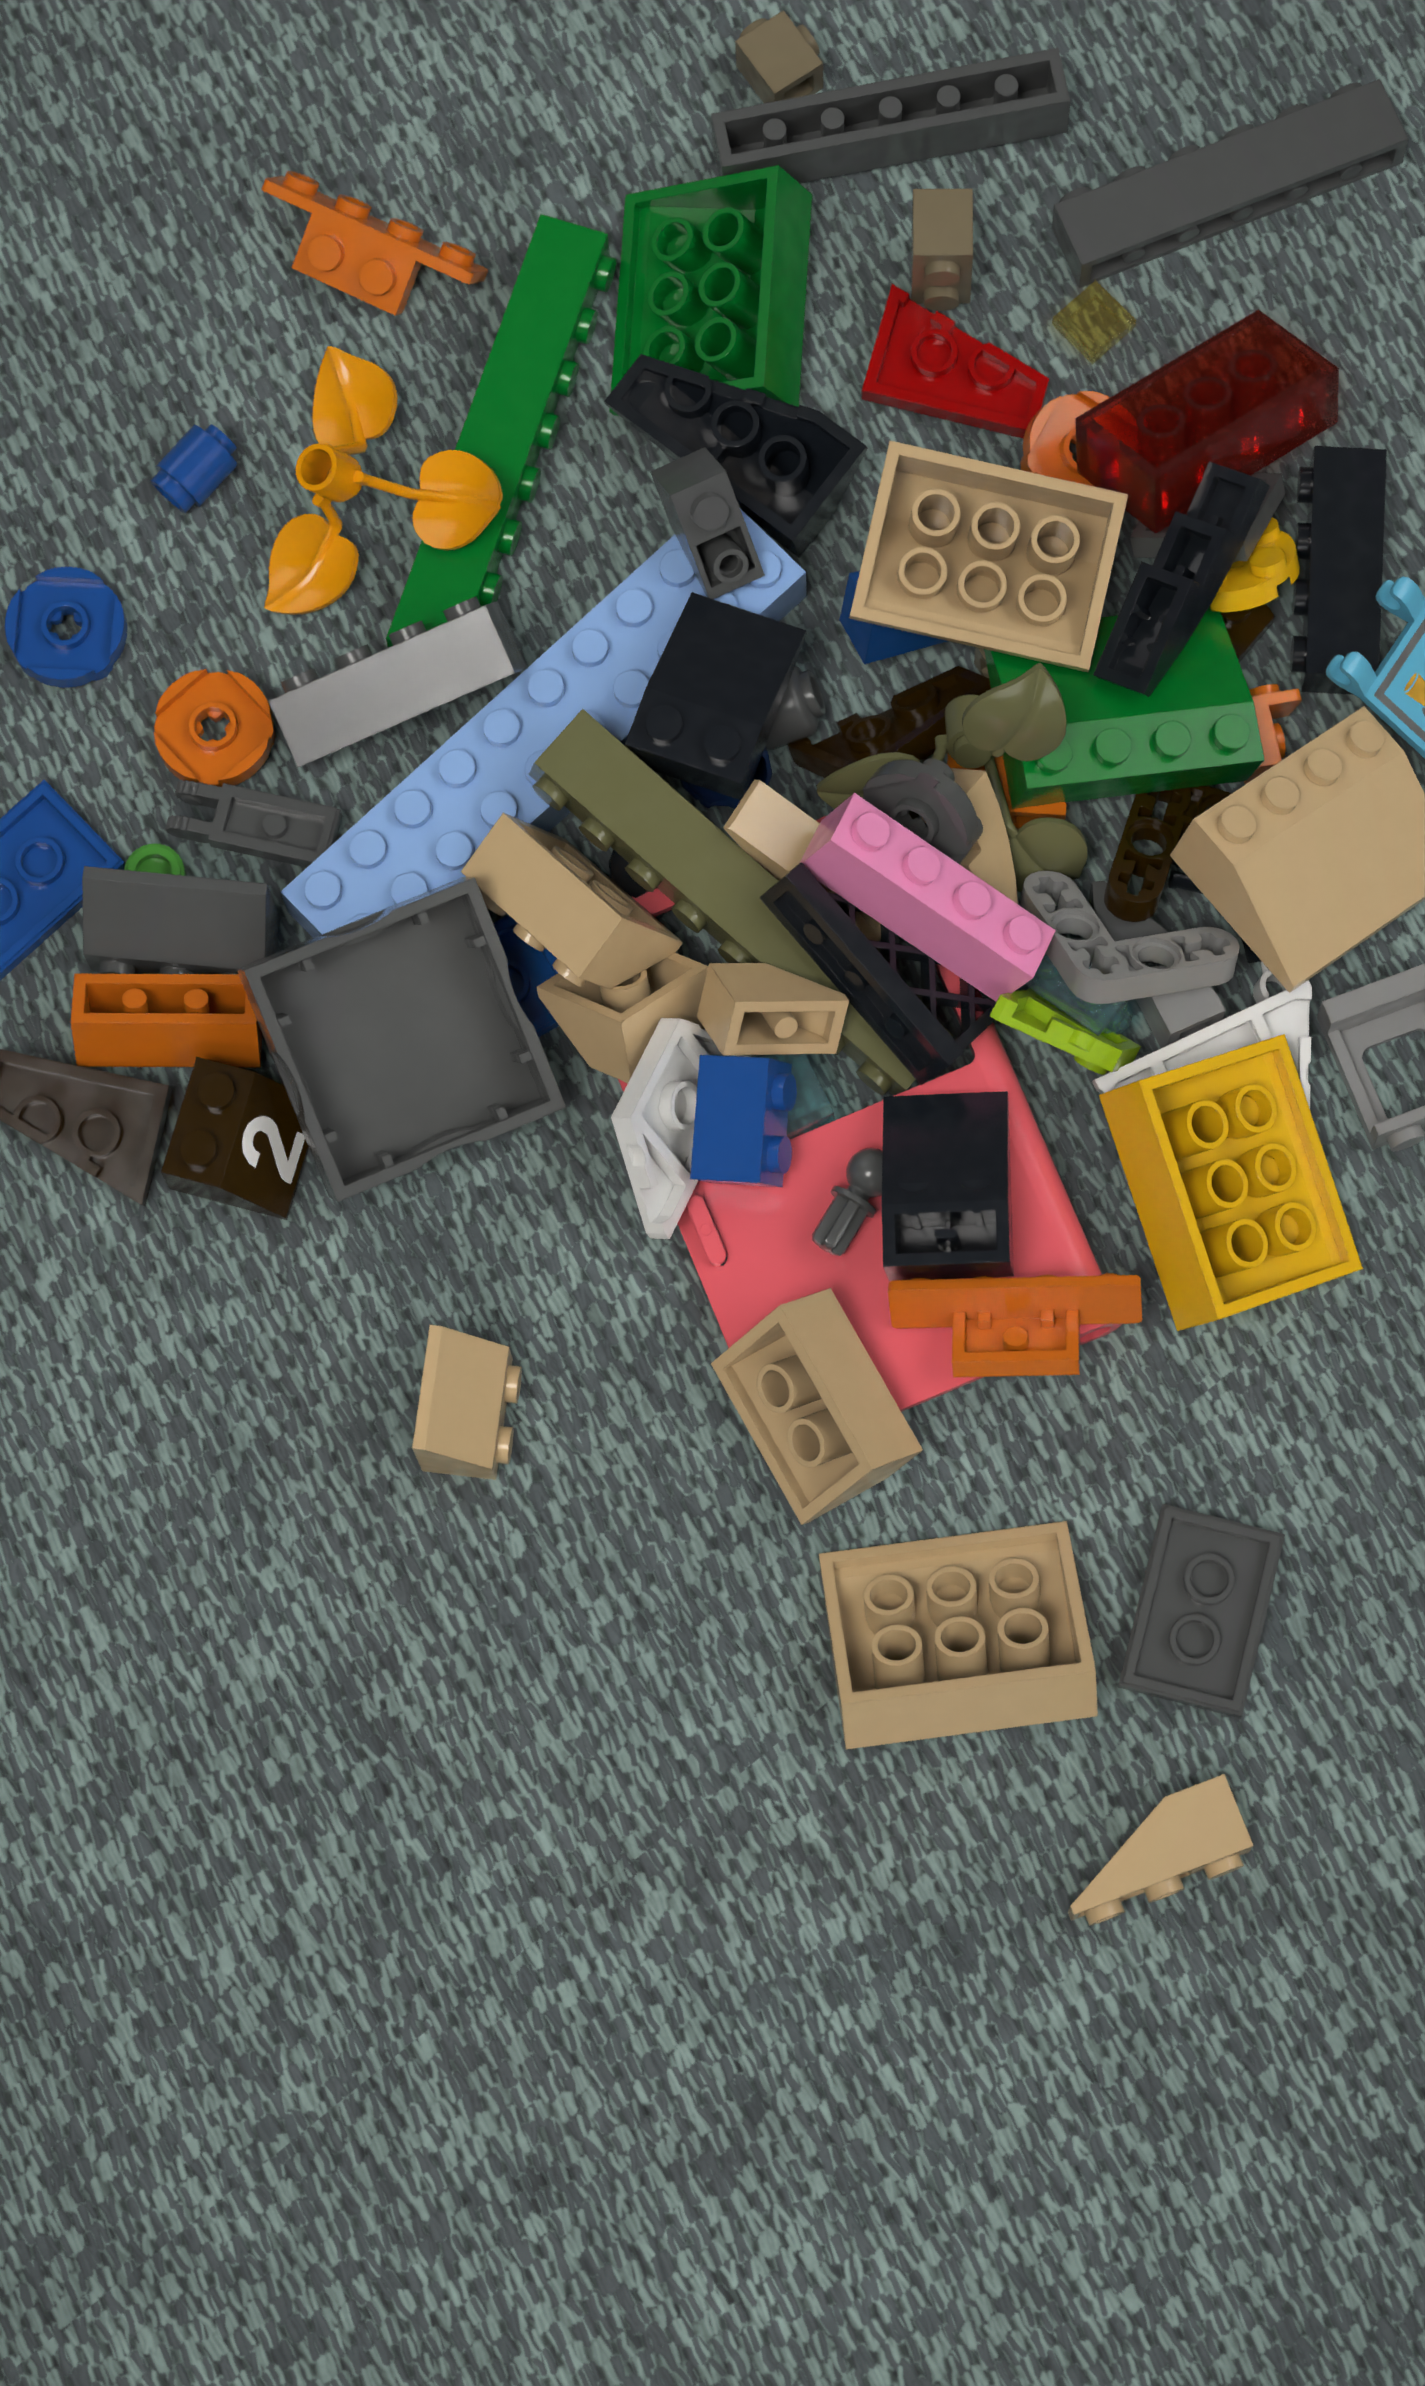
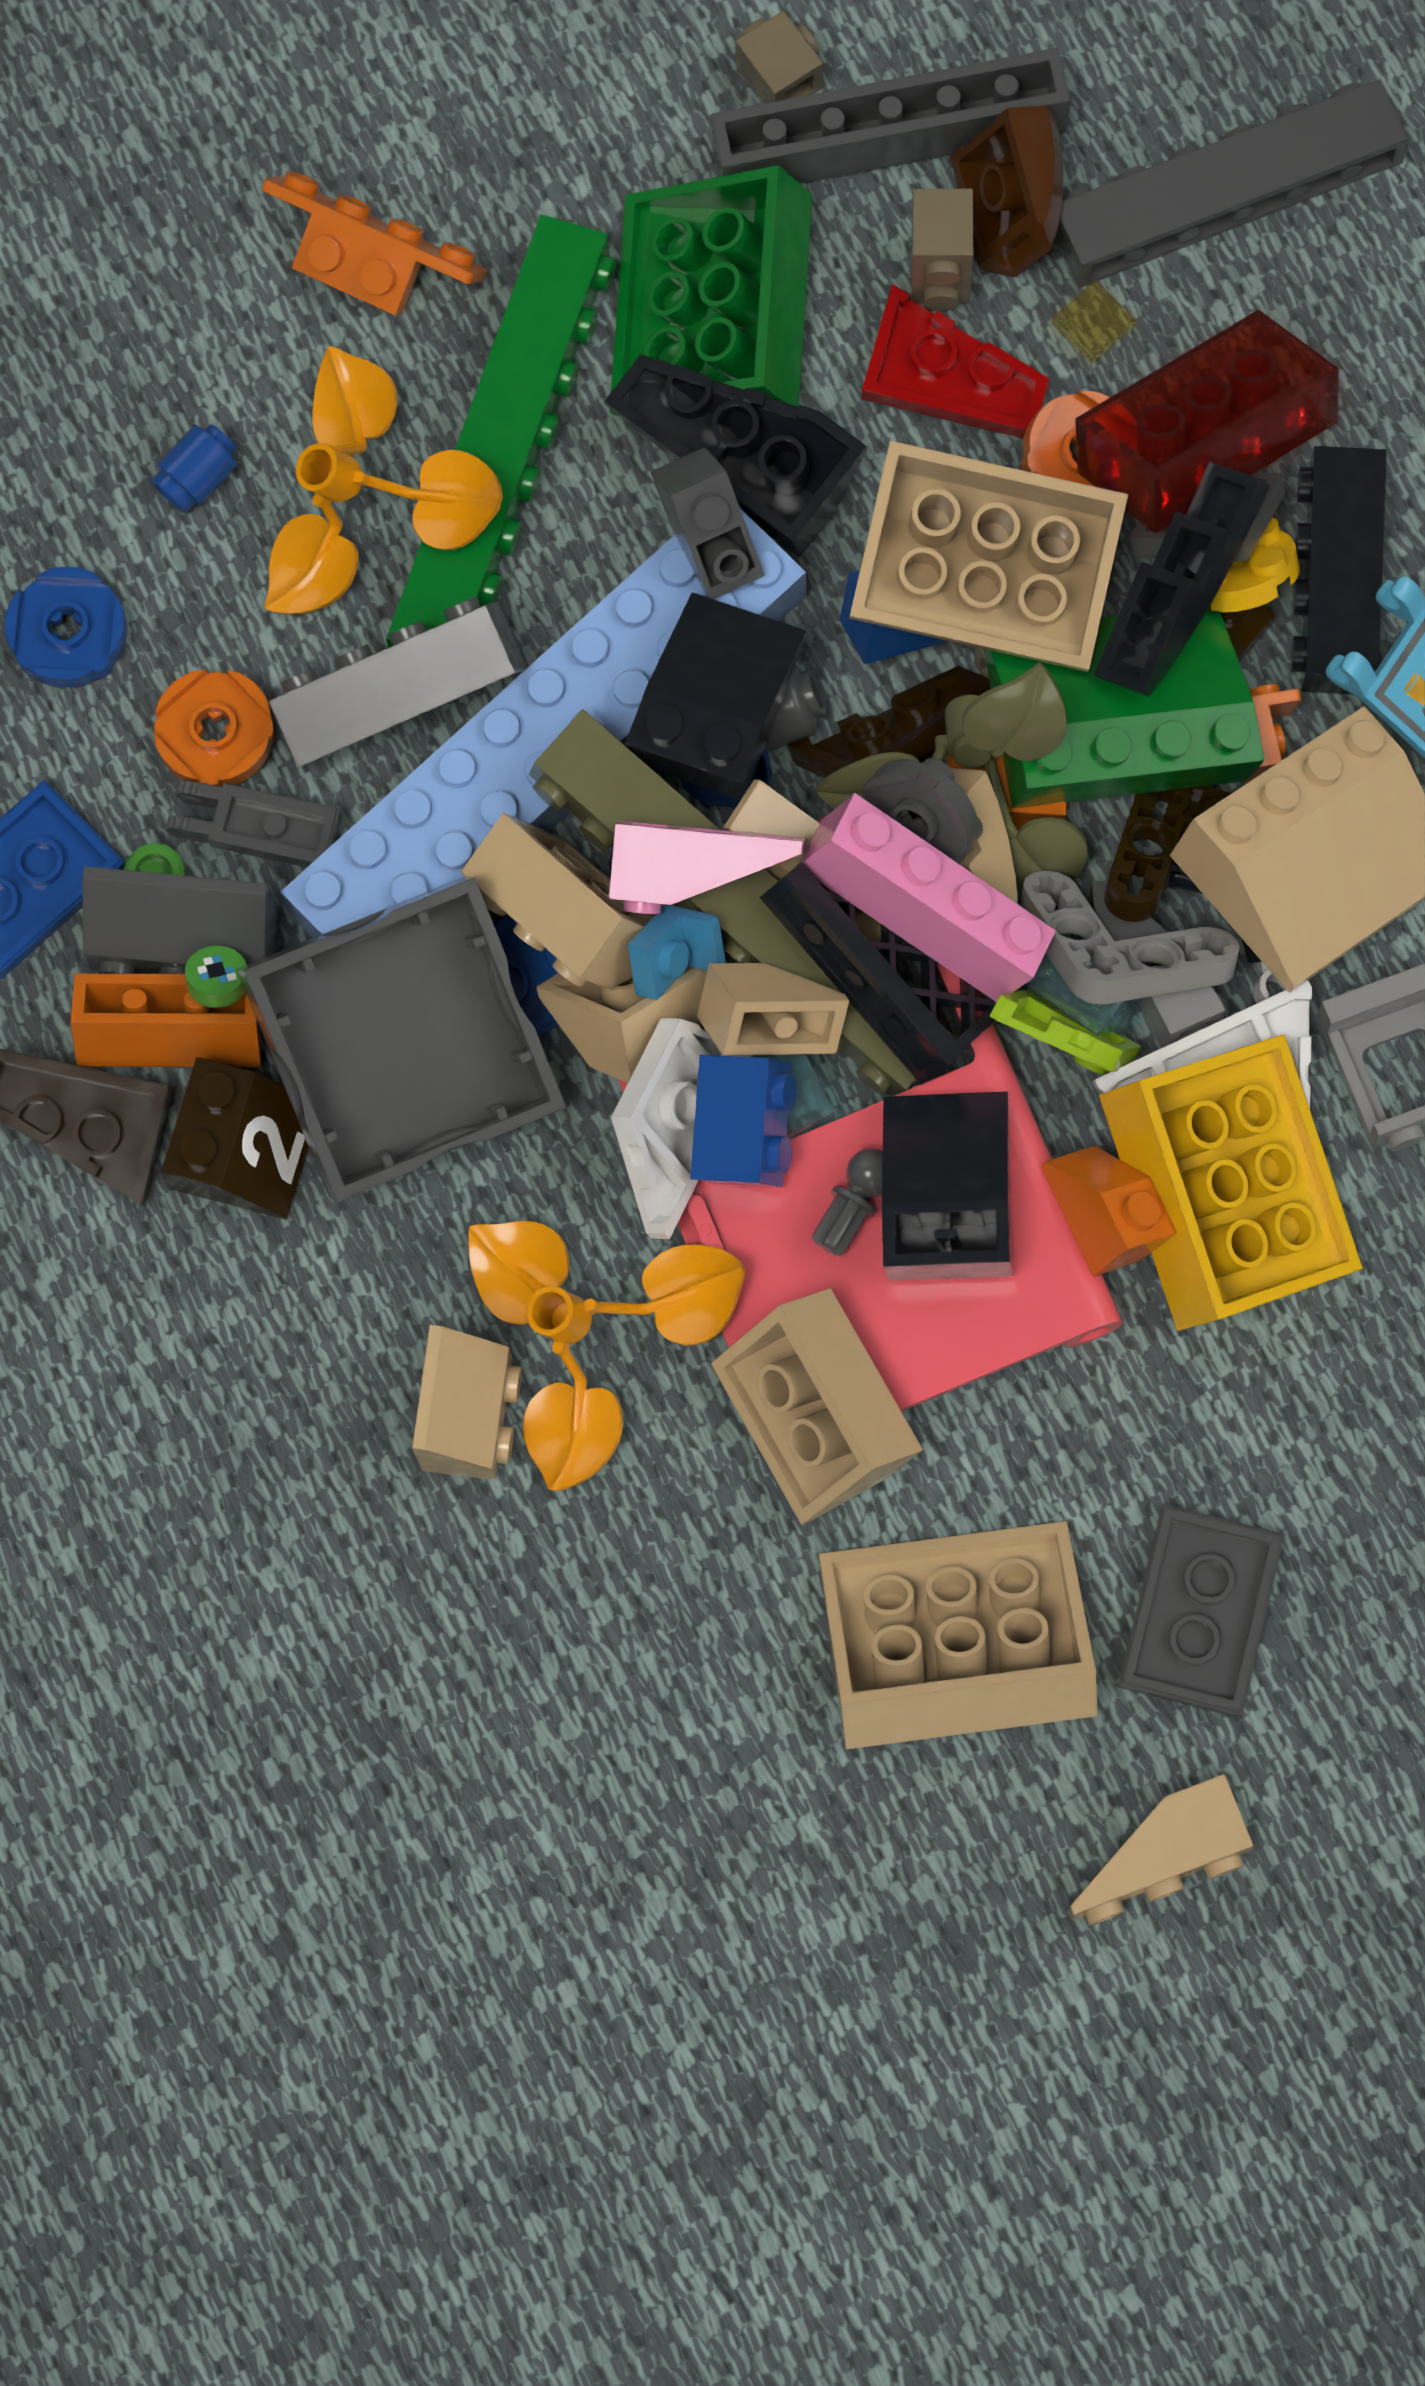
(214, 976): none -> bright green tile
(520, 1279): none -> light orange plant
(672, 944): none -> dark azure bracket
(674, 862): none -> bright pink slope
(1015, 188): none -> reddish brown slope
(1015, 1322): orange bracket -> none
(1108, 1208): none -> orange slope

